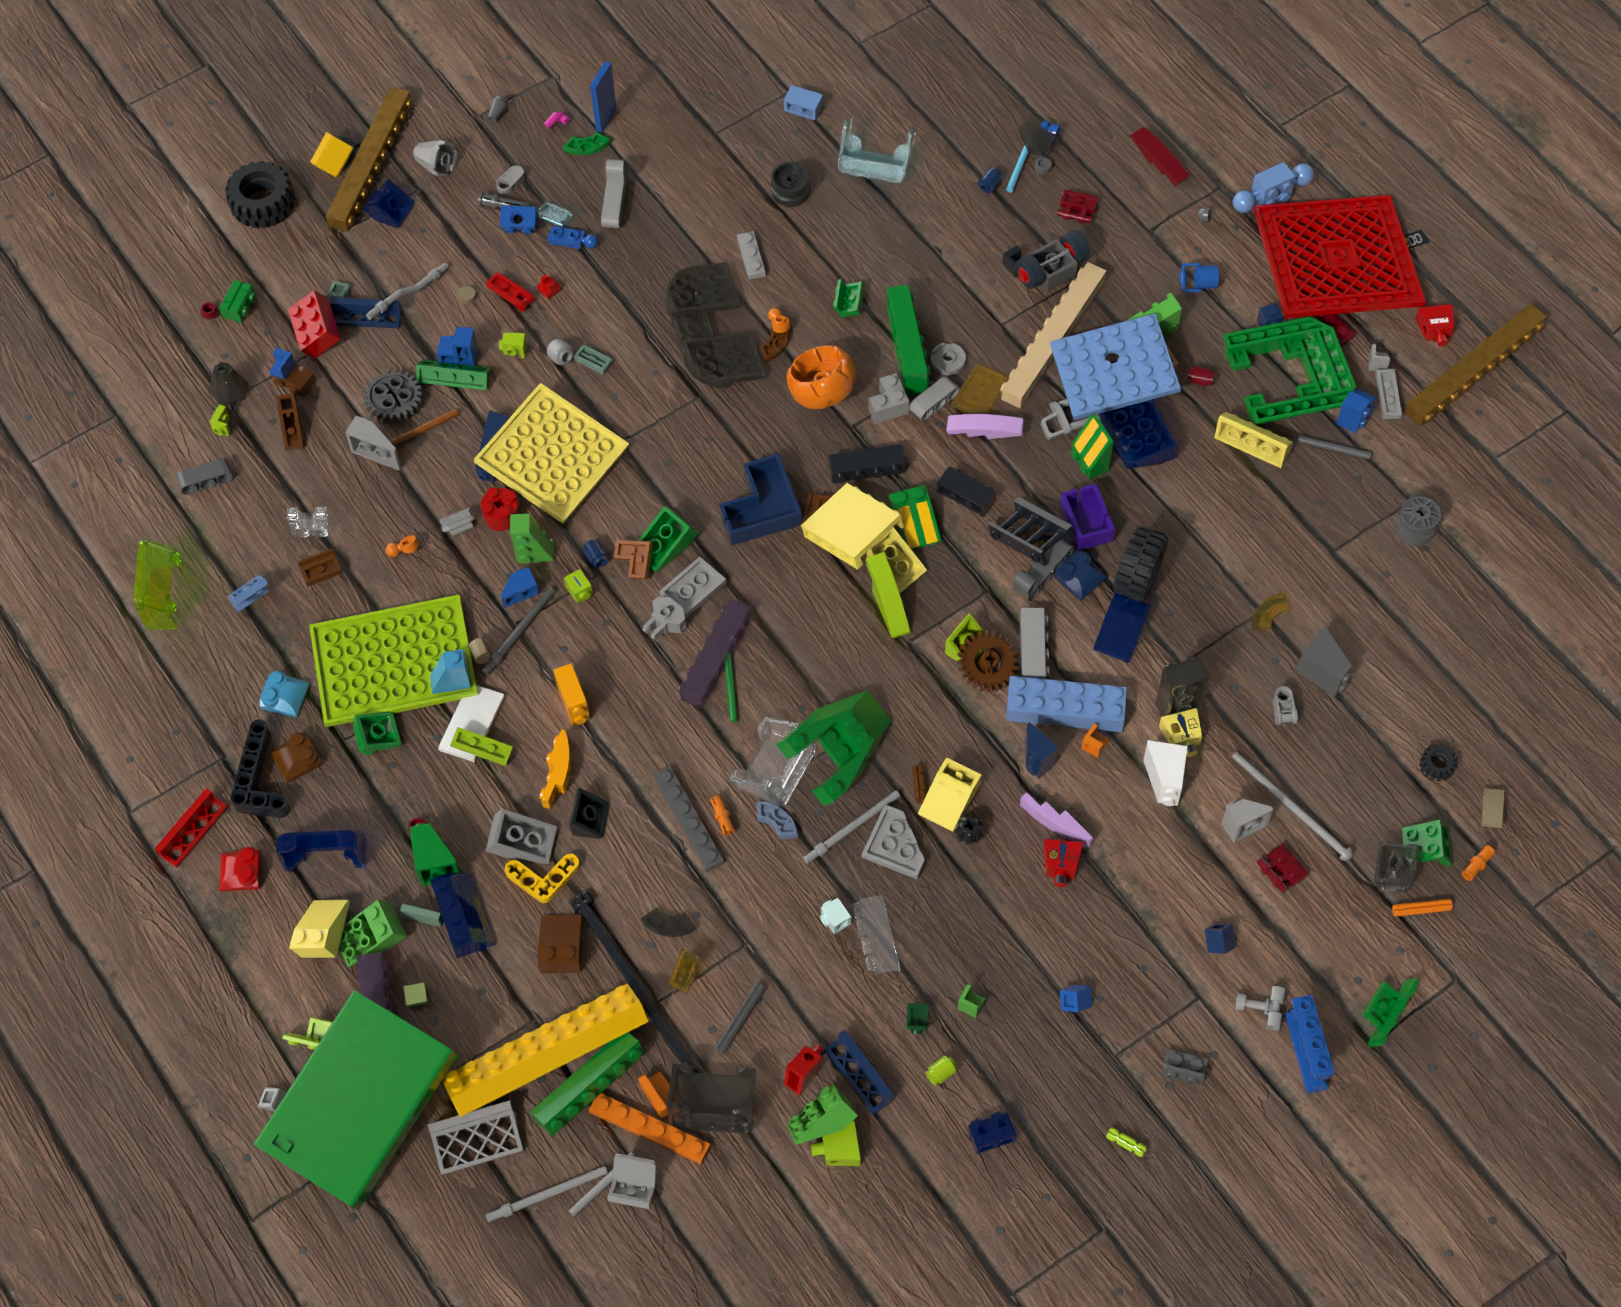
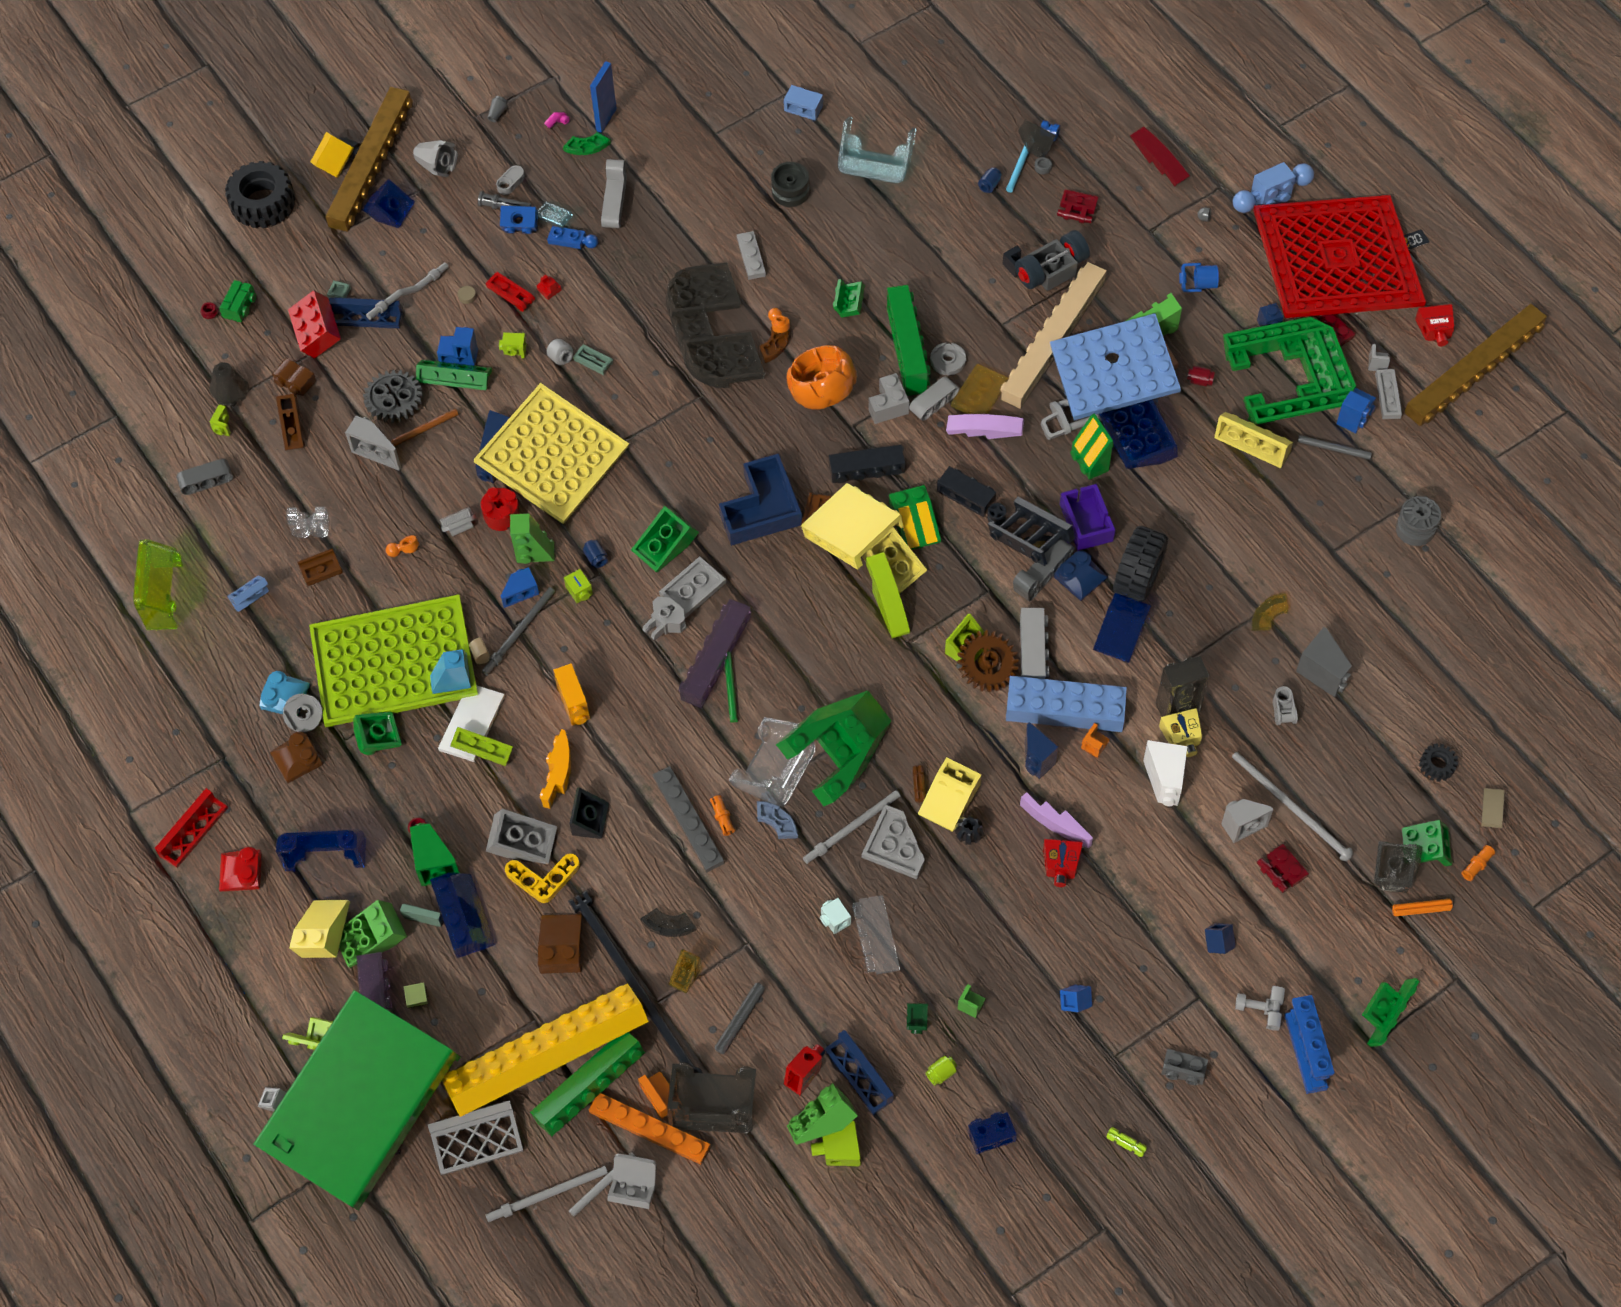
(252, 775): black beam -> none
(283, 365): blue panel -> none
(307, 703): none -> light grey plate
(638, 554): dark orange plate -> none
(993, 511): none -> black wheel

